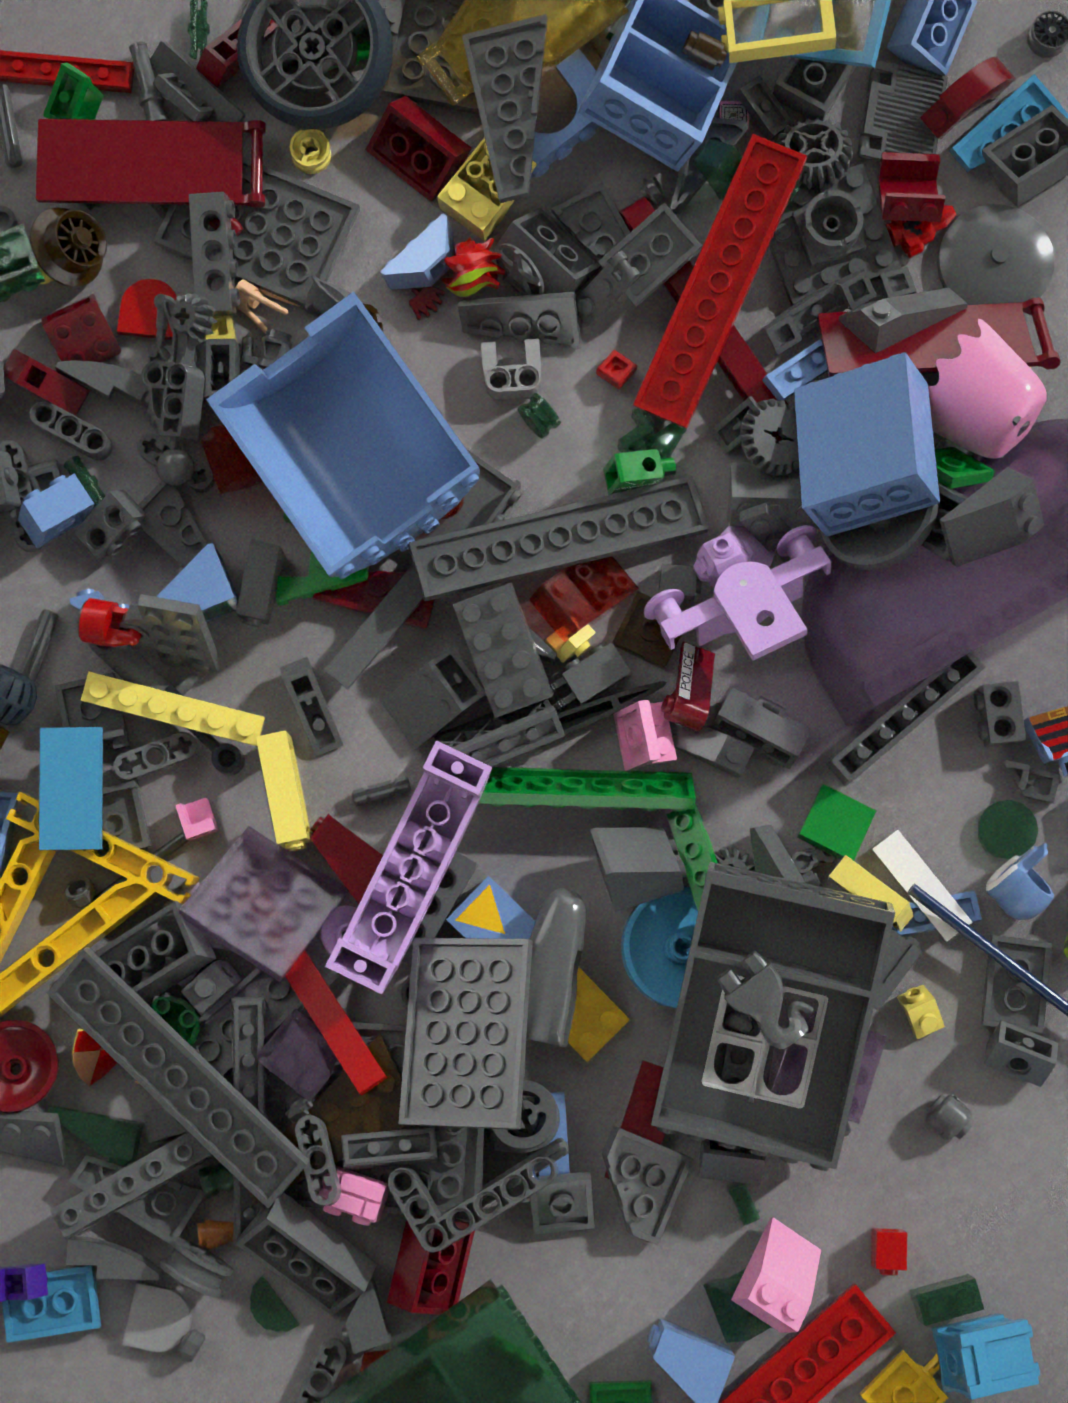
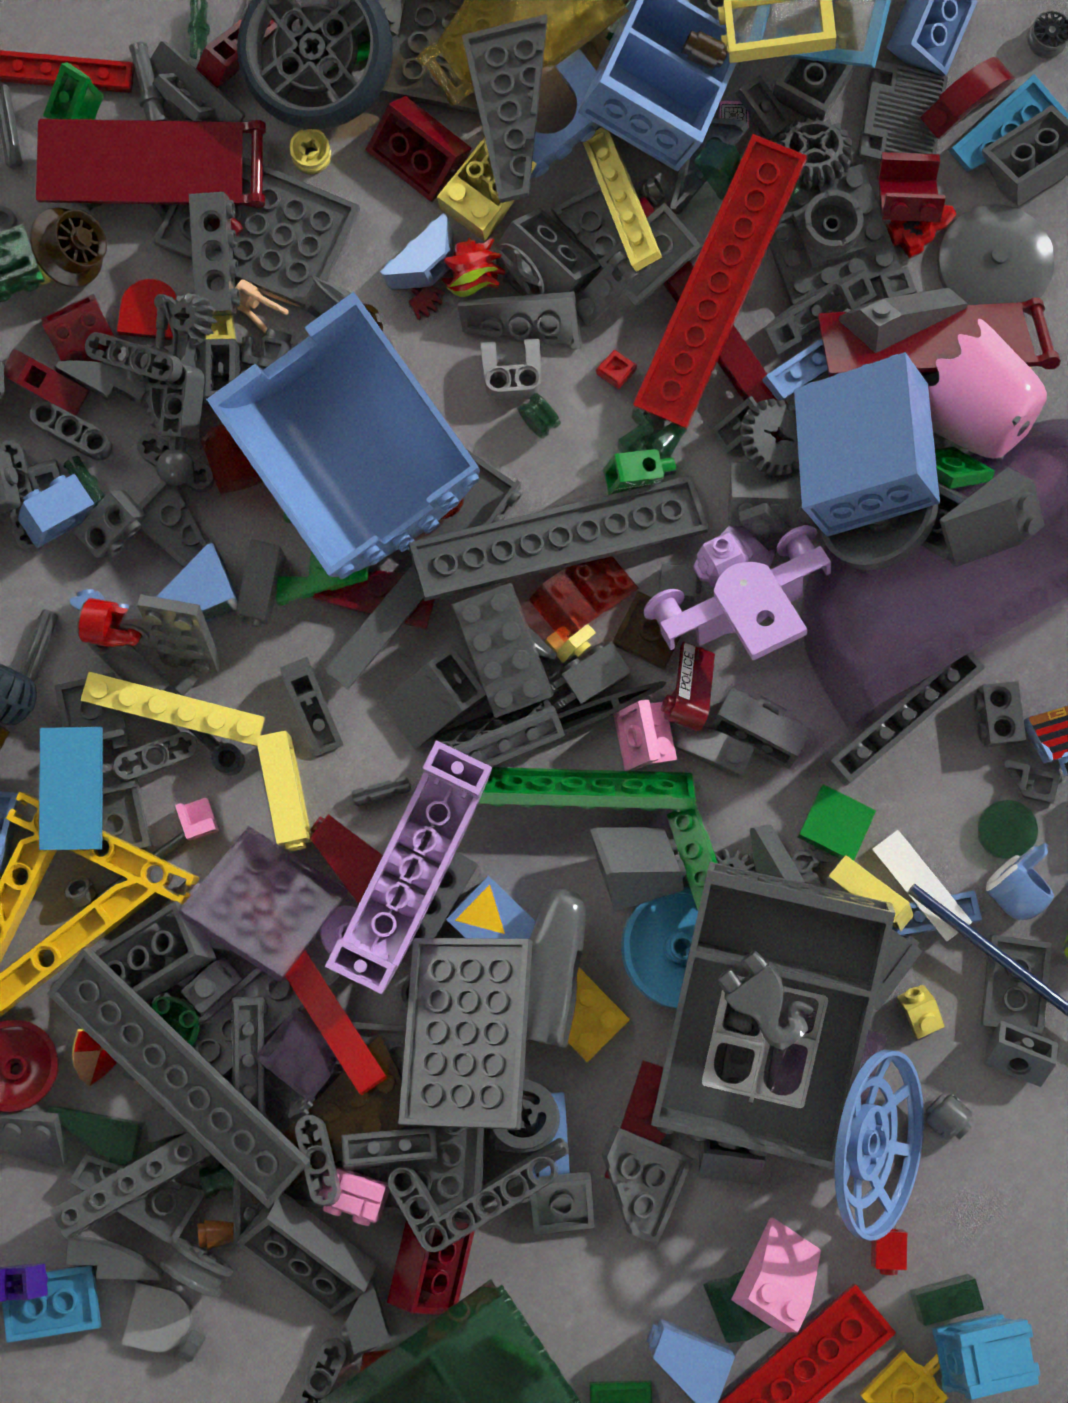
(133, 356): none -> dark grey beam
(270, 1309): clear green tile -> none
(622, 199): none -> light yellow plate
(744, 1204): clear green pin -> none
(869, 1143): none -> medium blue dish

